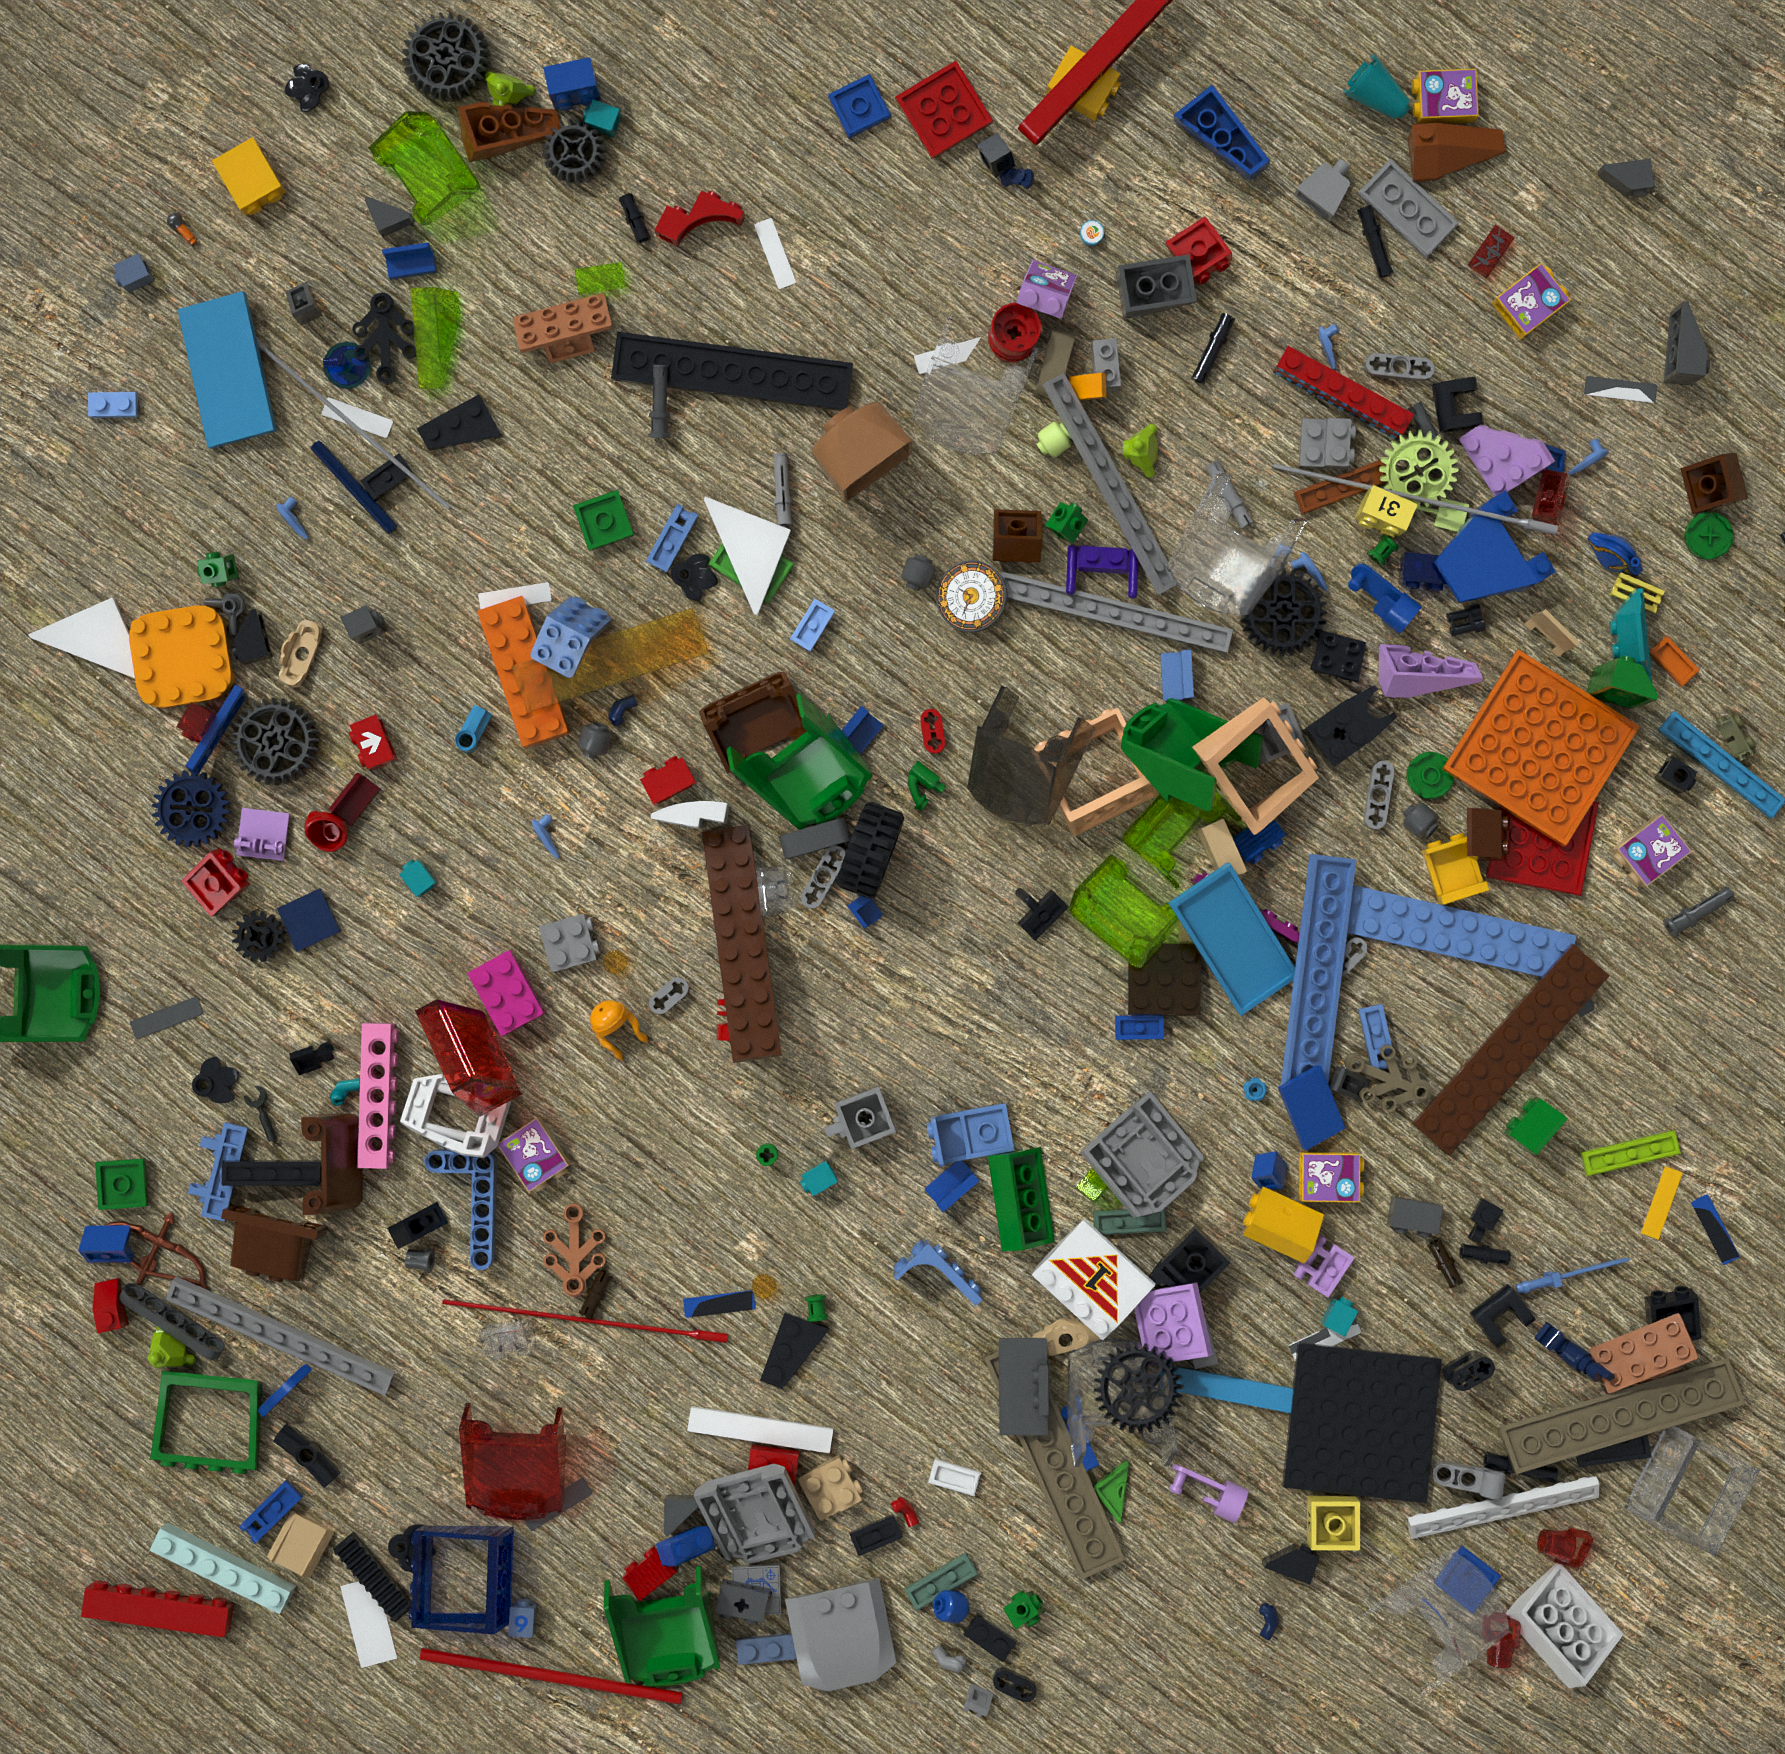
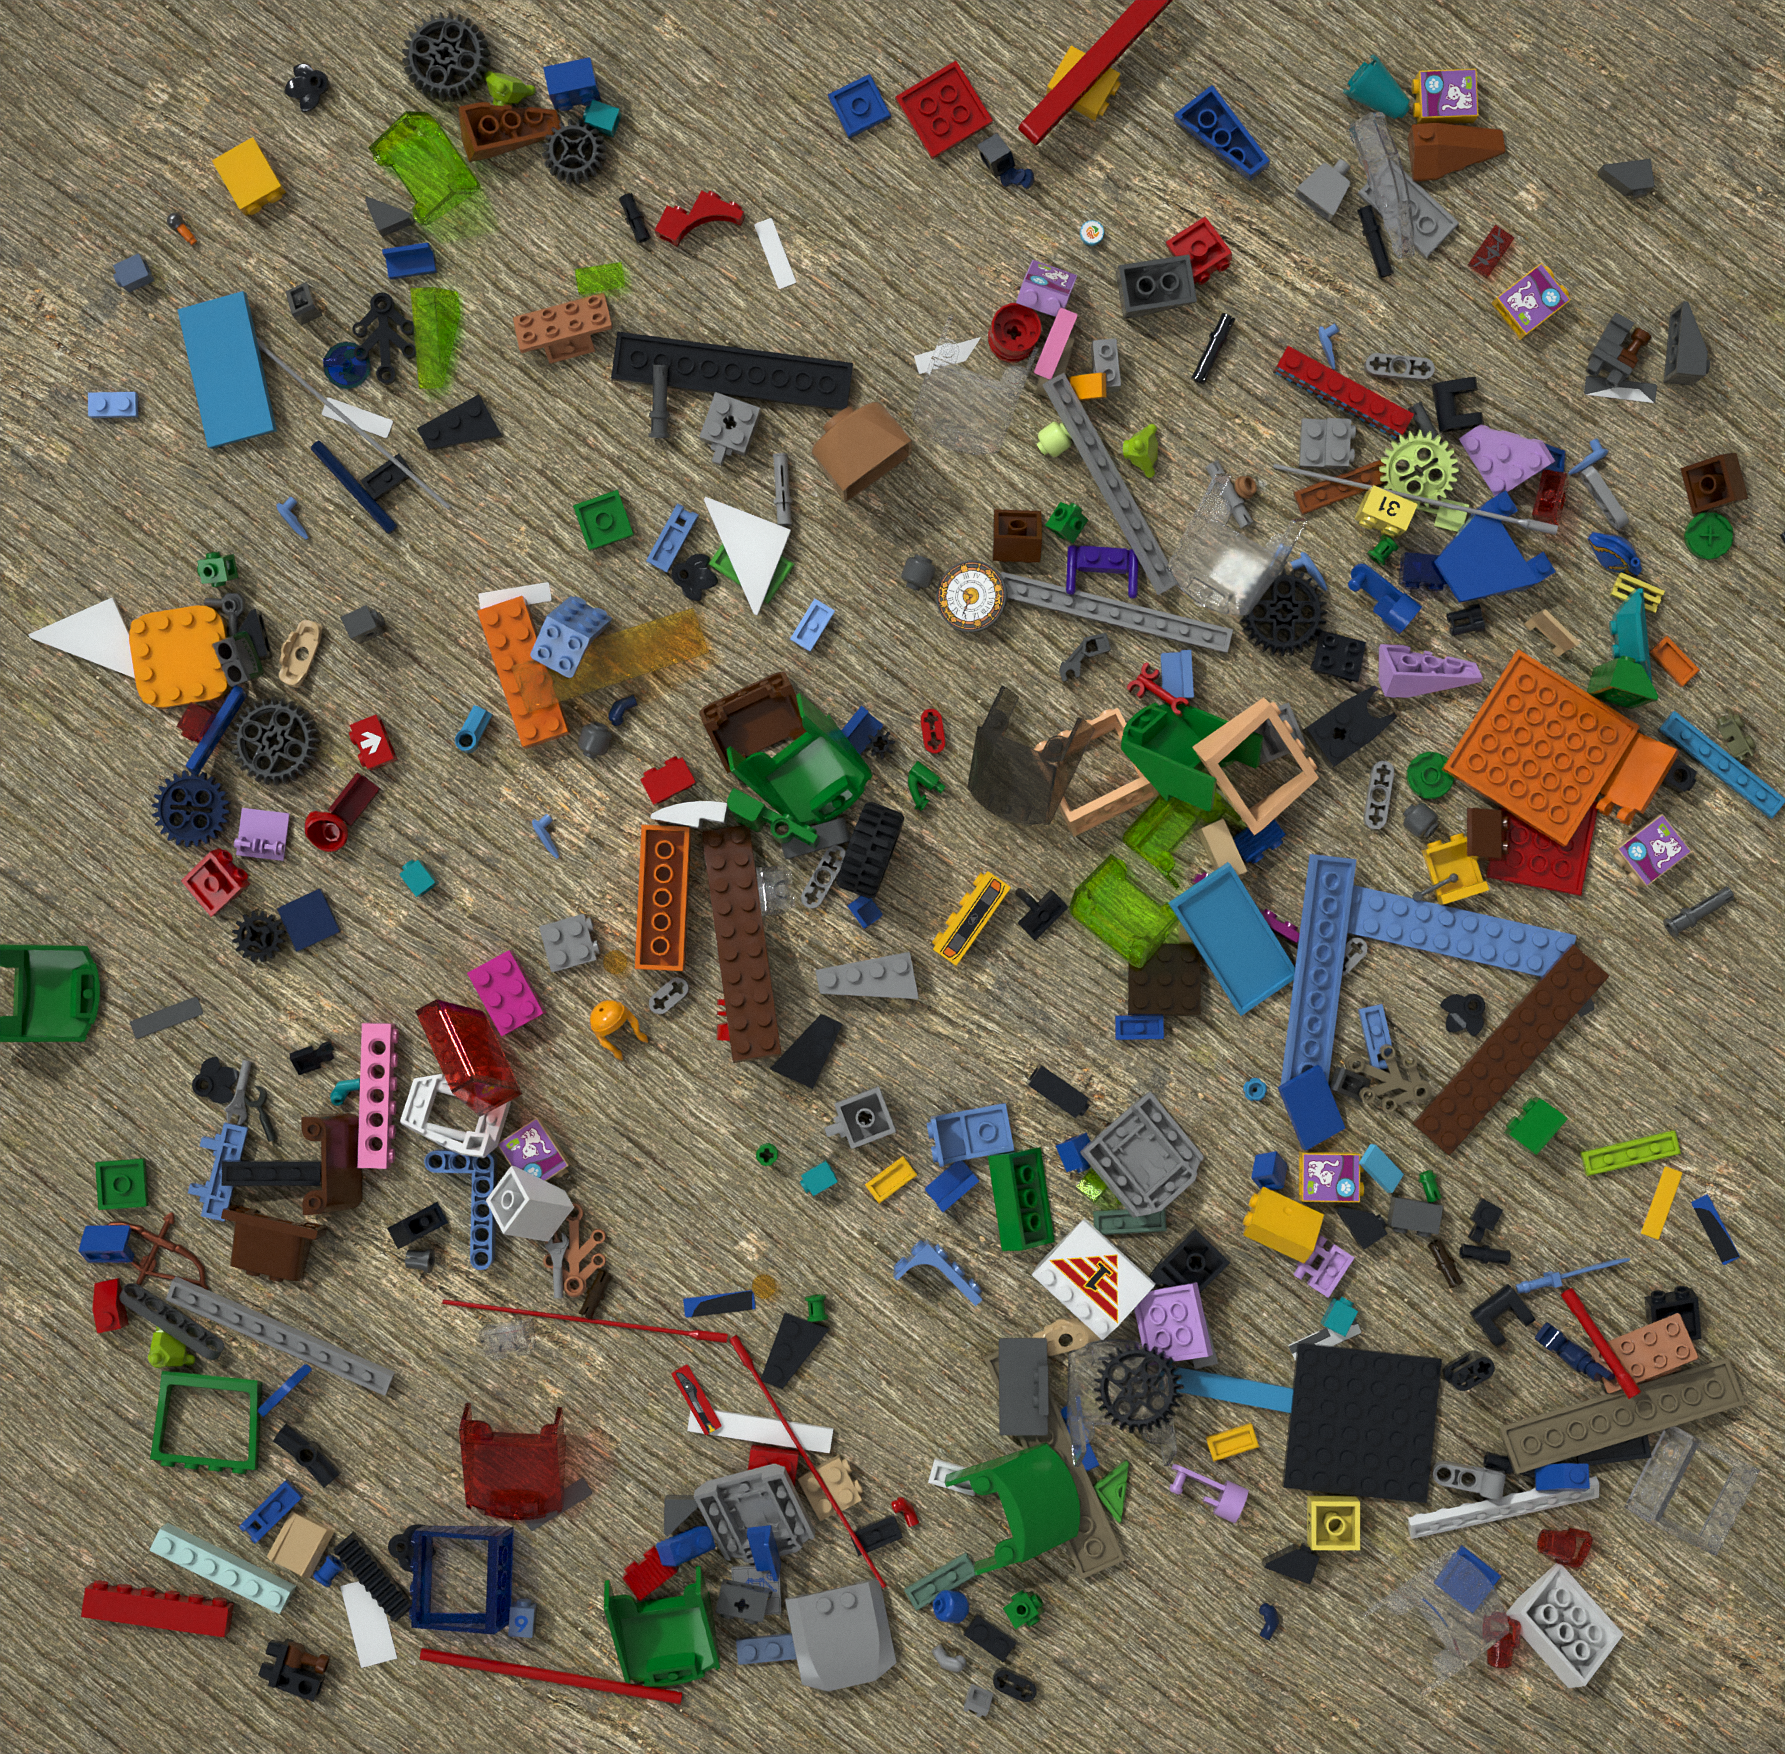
(237, 1105): none -> light grey piece
(246, 667): none -> dark grey piece
(287, 1670): none -> black hips
(329, 1570): none -> blue bush
(528, 1205): none -> white slope
(557, 1252): none -> light grey piece
(663, 897): none -> orange brick
(696, 1399): none -> red sticker
(724, 440): none -> light grey hinge
(748, 1363): none -> red piece
(755, 814): none -> green plate
(764, 1550): none -> blue panel
(809, 1052): none -> black wing
(877, 977): none -> light grey wedge
(884, 739): none -> black gear
(891, 1179): none -> yellow tile
(971, 918): none -> brick
(1036, 1499): none -> green windscreen
(1055, 343): none -> bright pink sticker
(1058, 1091): none -> black window
(1070, 1153): none -> blue brick
(1073, 662): none -> dark grey piece
(1146, 681): none -> red bar
(1232, 1442): none -> yellow tile
(1245, 486): none -> medium nougat plate
(1362, 1225): none -> black slope
(1381, 1168): none -> medium azure tile
(1386, 179): none -> clear slope
(1417, 896): none -> dark grey hinge
(1430, 1185): none -> green pin
(1461, 1016): none -> black plate
(1562, 1477): none -> blue slope
(1578, 1309): none -> red piece
(1604, 497): none -> light grey beam
(1613, 357): none -> dark grey hips
(1636, 777): none -> orange tile

